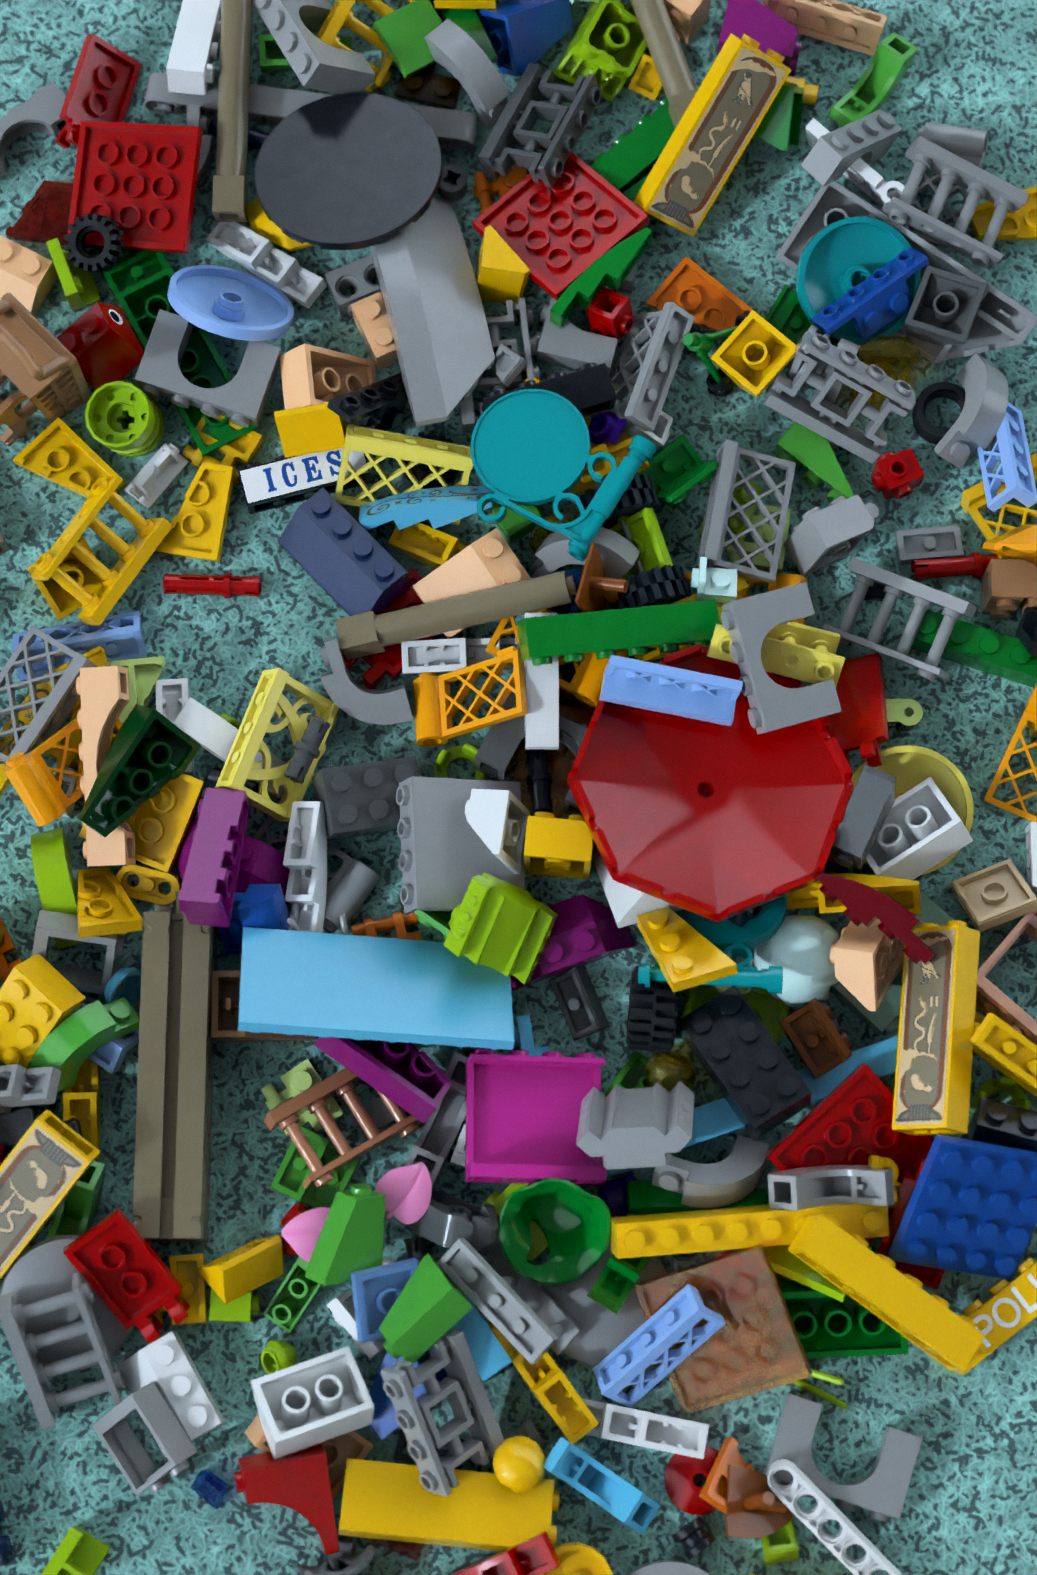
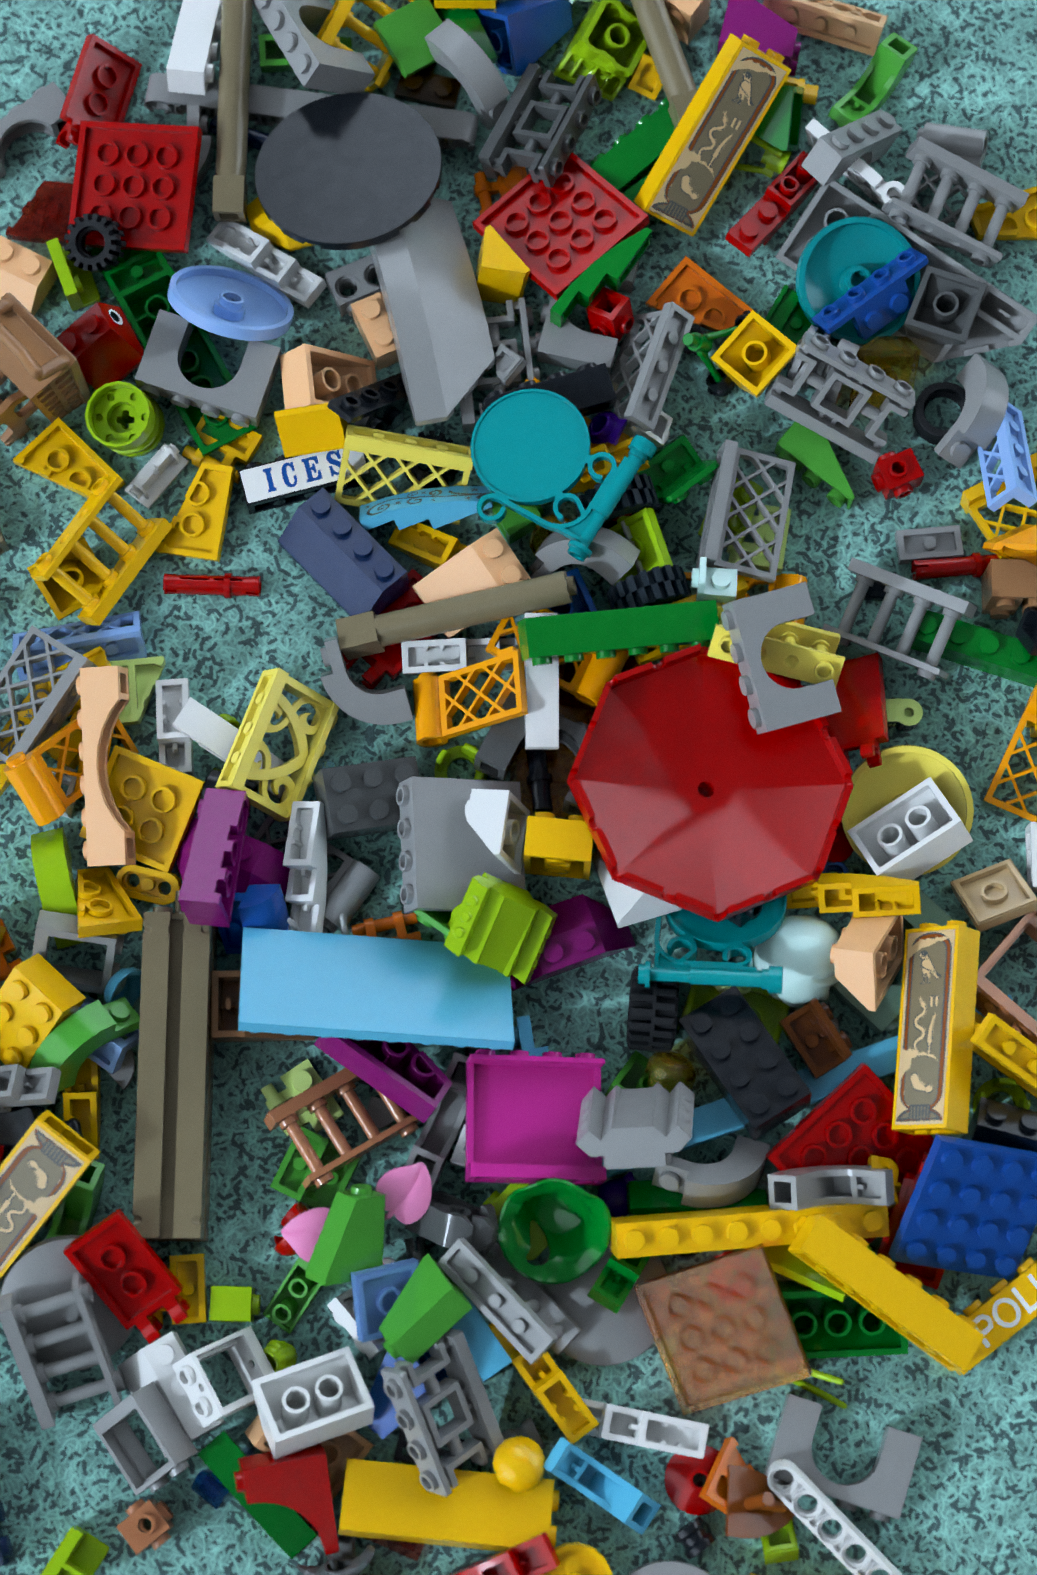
(125, 1074): none -> light grey tile
(135, 1531): none -> nougat brick
(139, 763): dark green wedge -> none
(243, 1350): none -> white window
(245, 1268): yellow slope -> none
(279, 1522): none -> green slope
(307, 749): dark grey pin -> none
(453, 190): dark grey wheel -> none
(579, 1002): dark grey slope -> none
(594, 587): dark orange shield -> none
(650, 1346): light blue fence -> none
(670, 690): light blue fence -> none
(681, 951): yellow wing -> none
(773, 158): none -> lime plant
(773, 208): none -> red slope
(830, 533): light grey hinge -> none
(863, 817): dark grey slope -> none
(868, 904): dark red slope -> none

